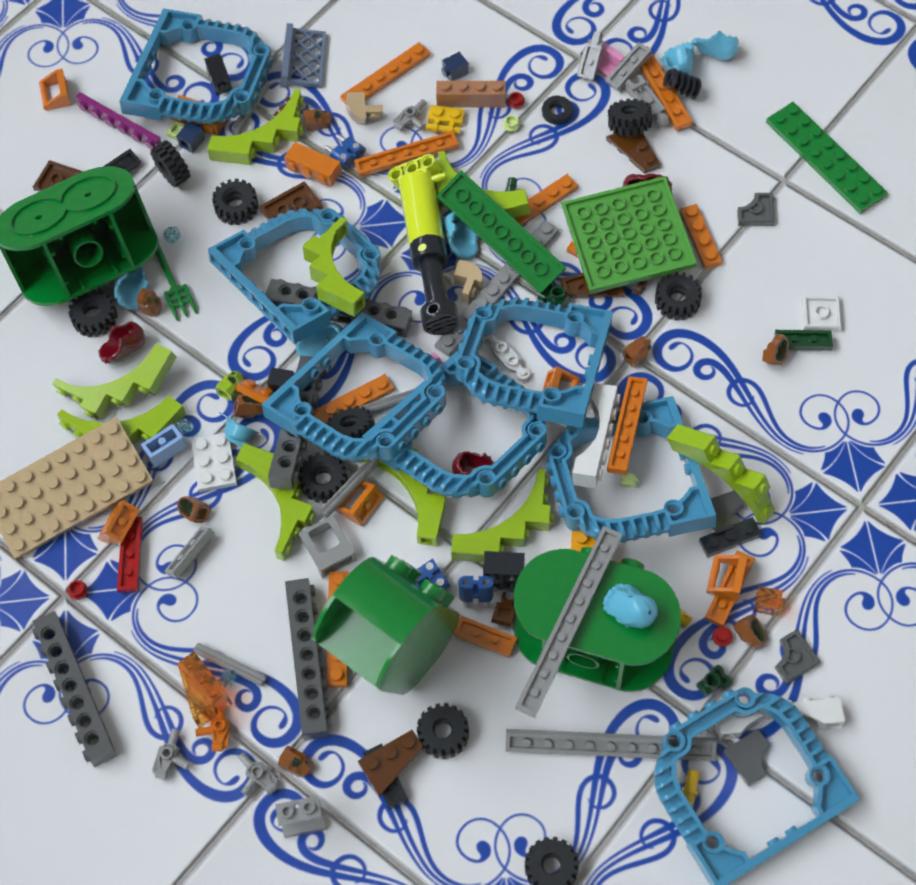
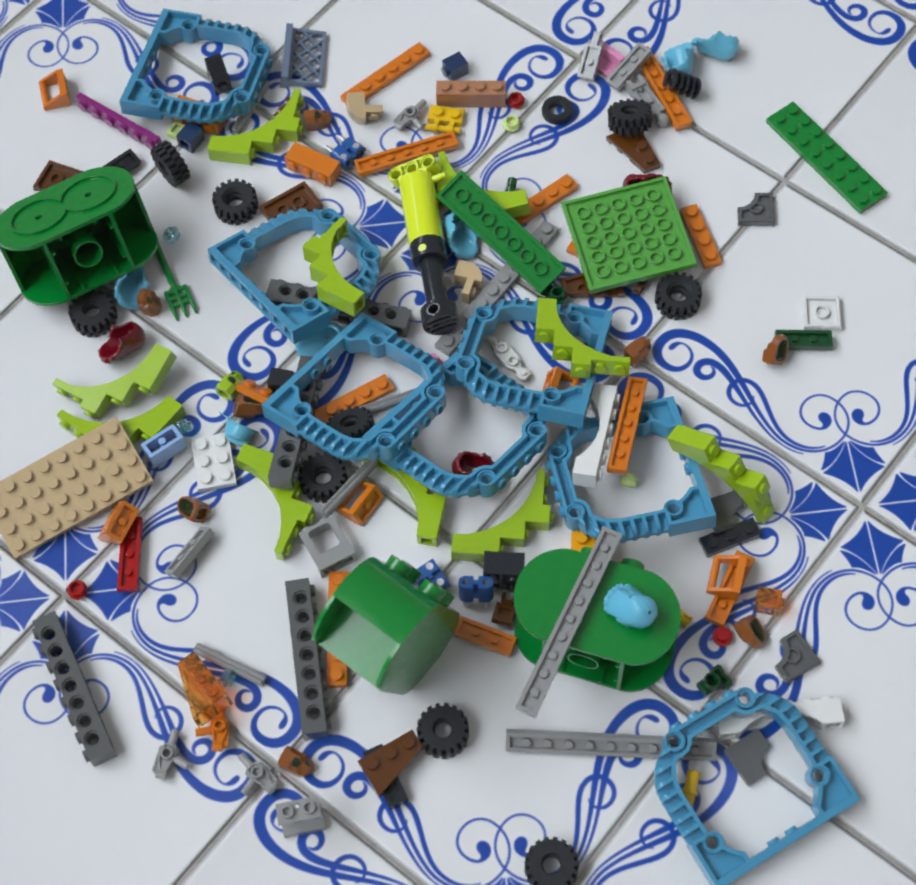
(566, 347): none -> lime arch

